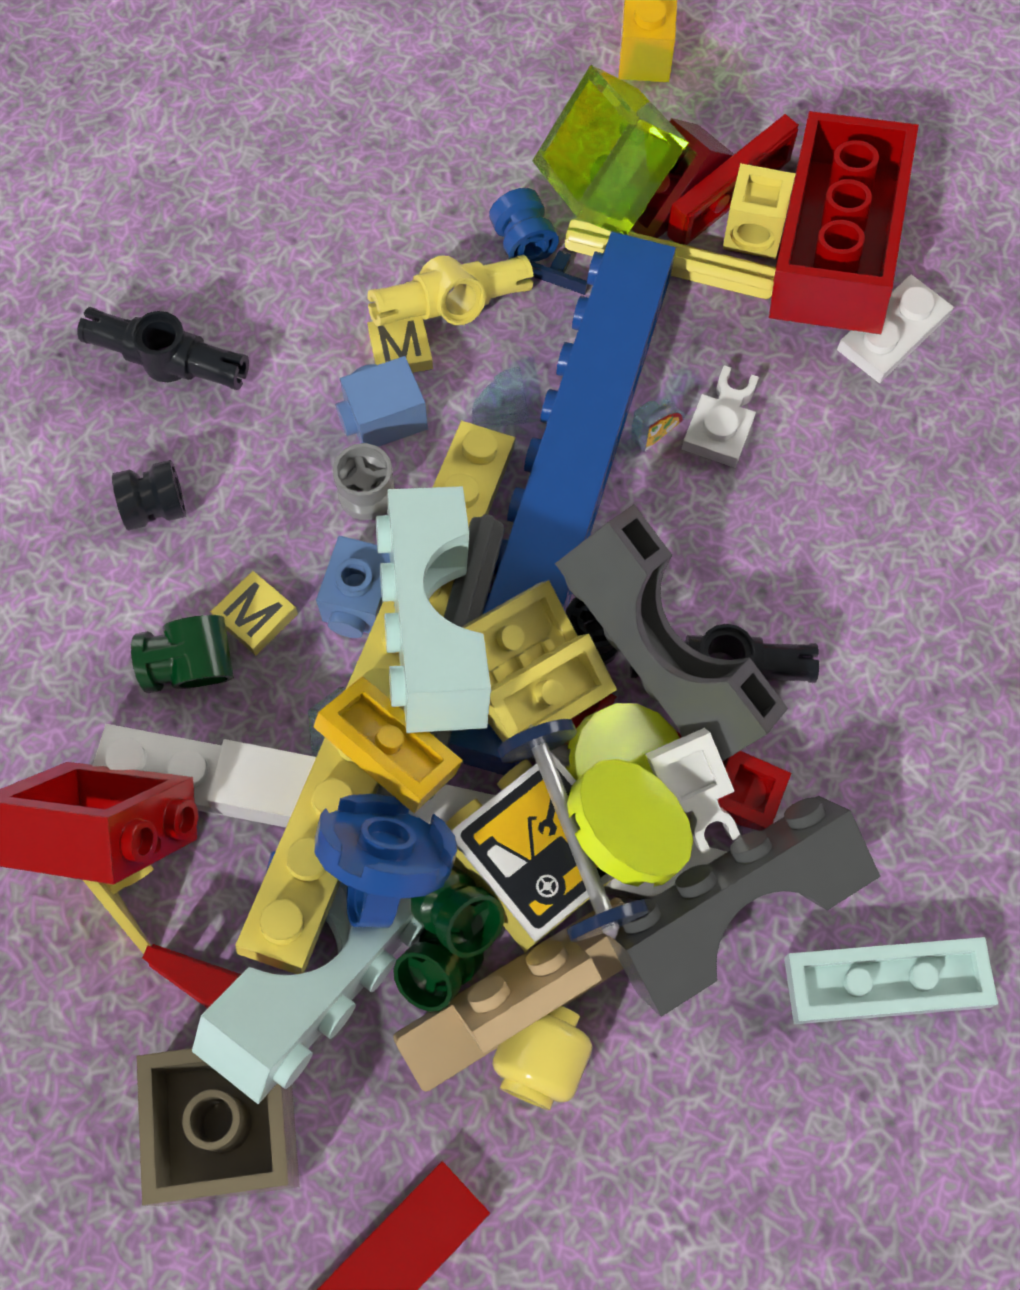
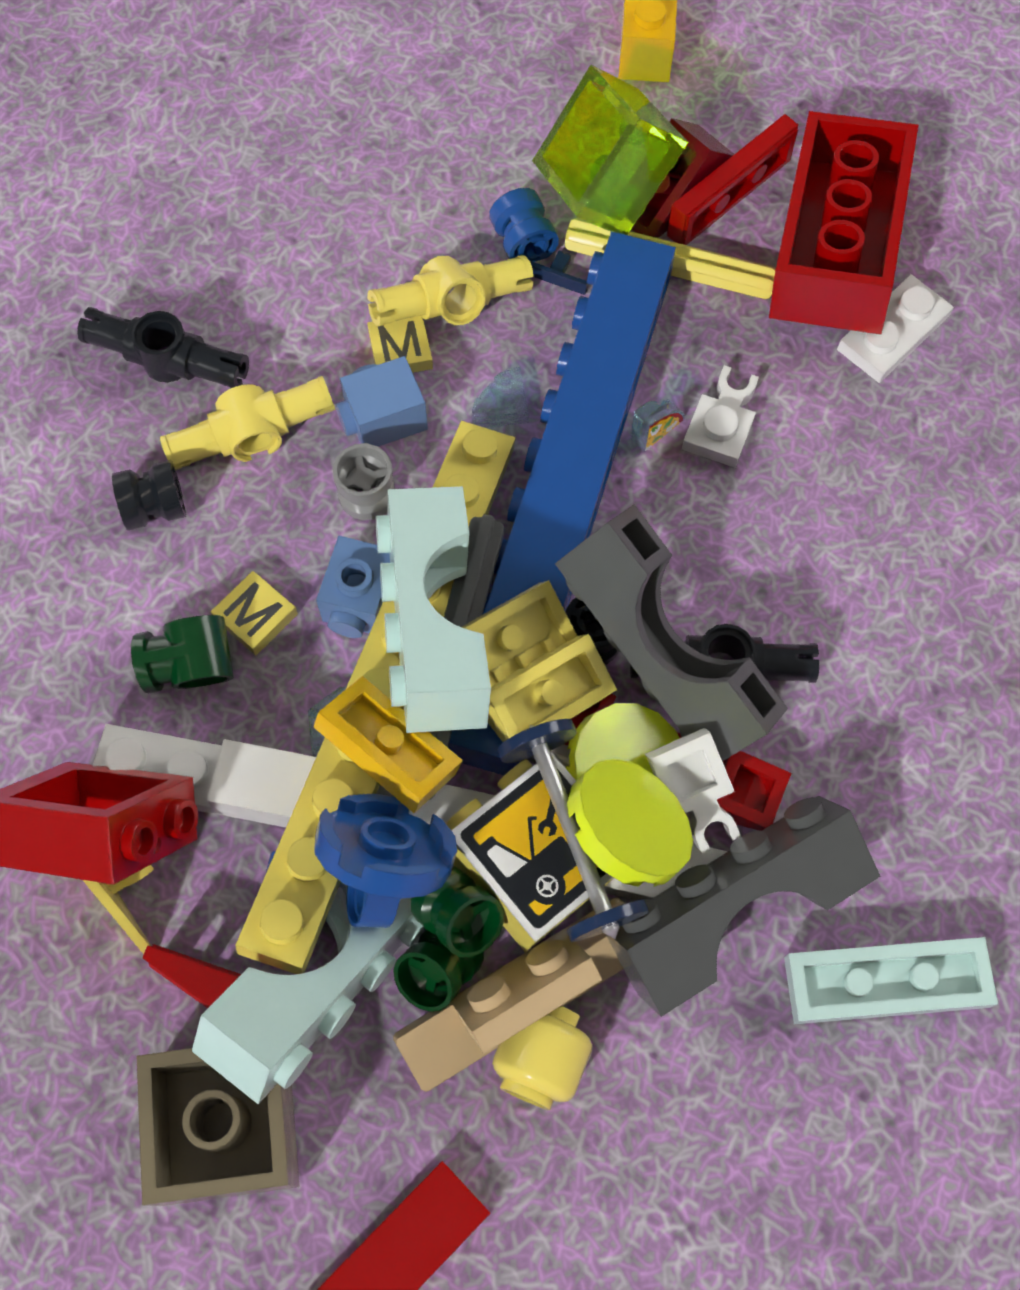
(247, 422): none -> light yellow pin
(758, 211): light yellow brick -> none

